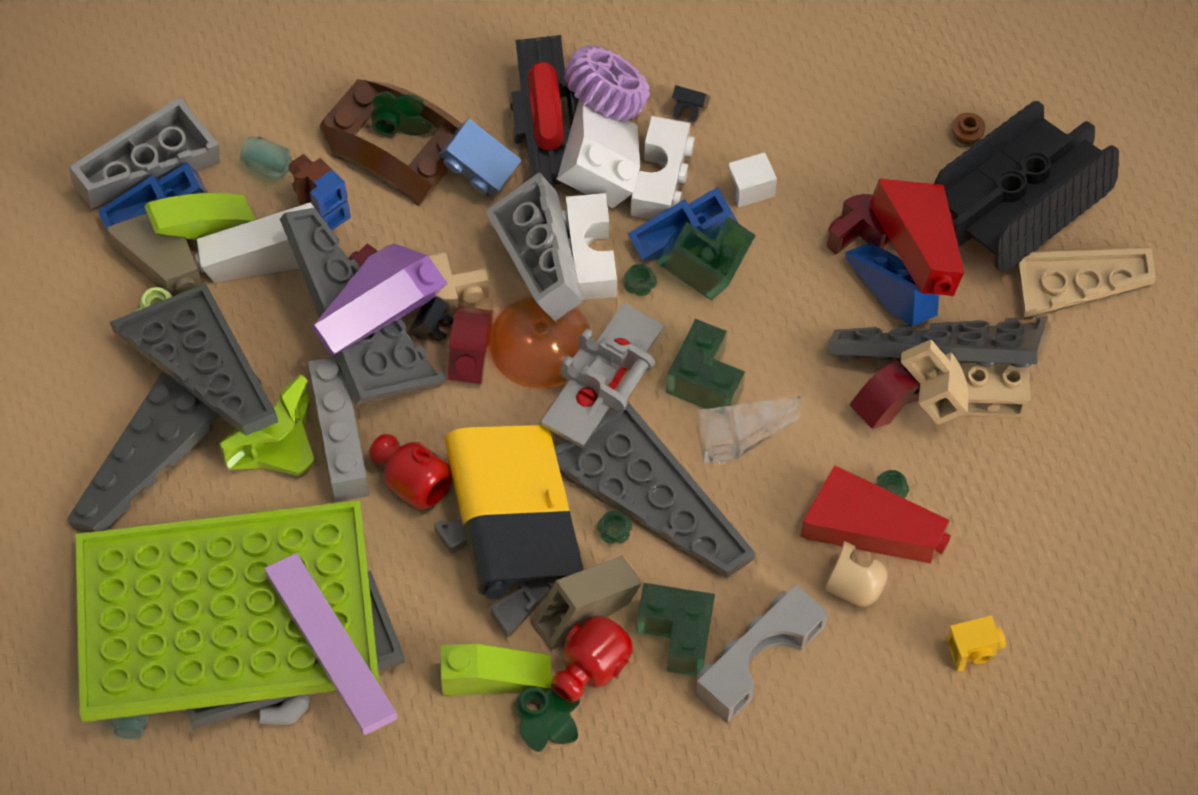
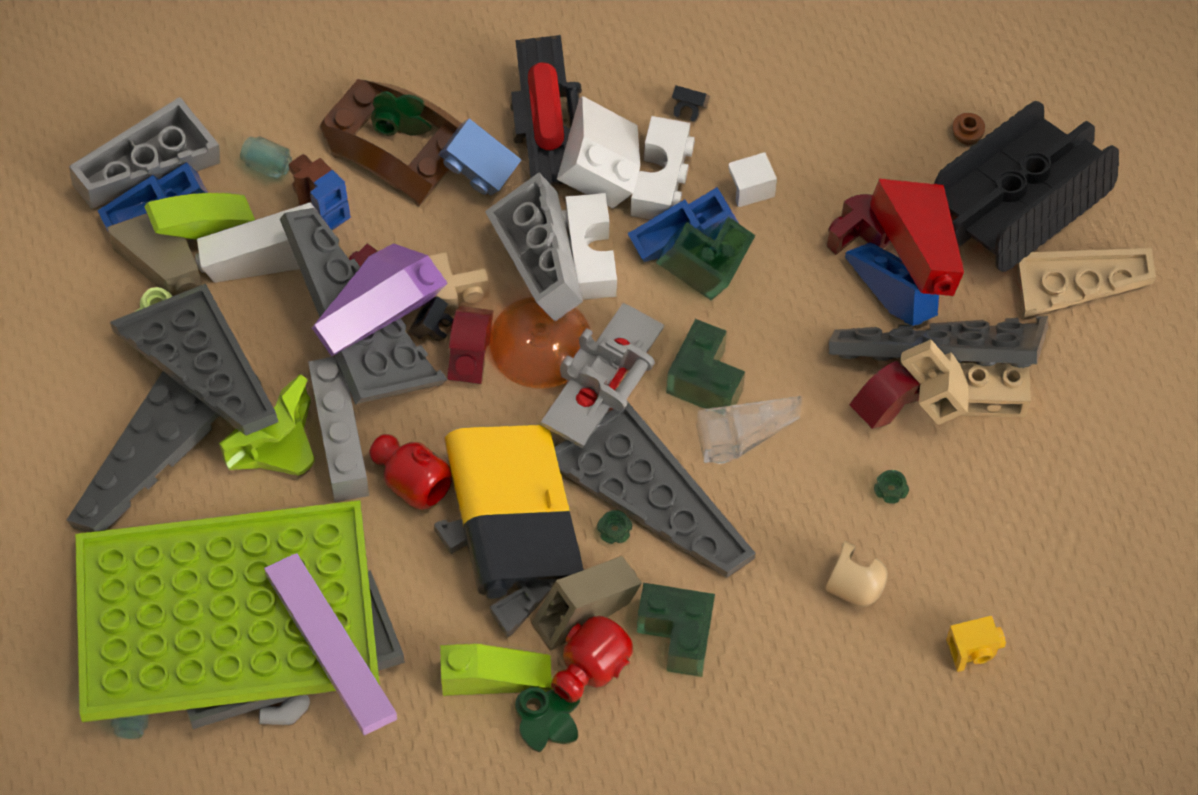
(606, 83): lavender gear -> none
(643, 273): clear green plate -> none
(790, 622): light grey arch -> none
(873, 519): red slope -> none

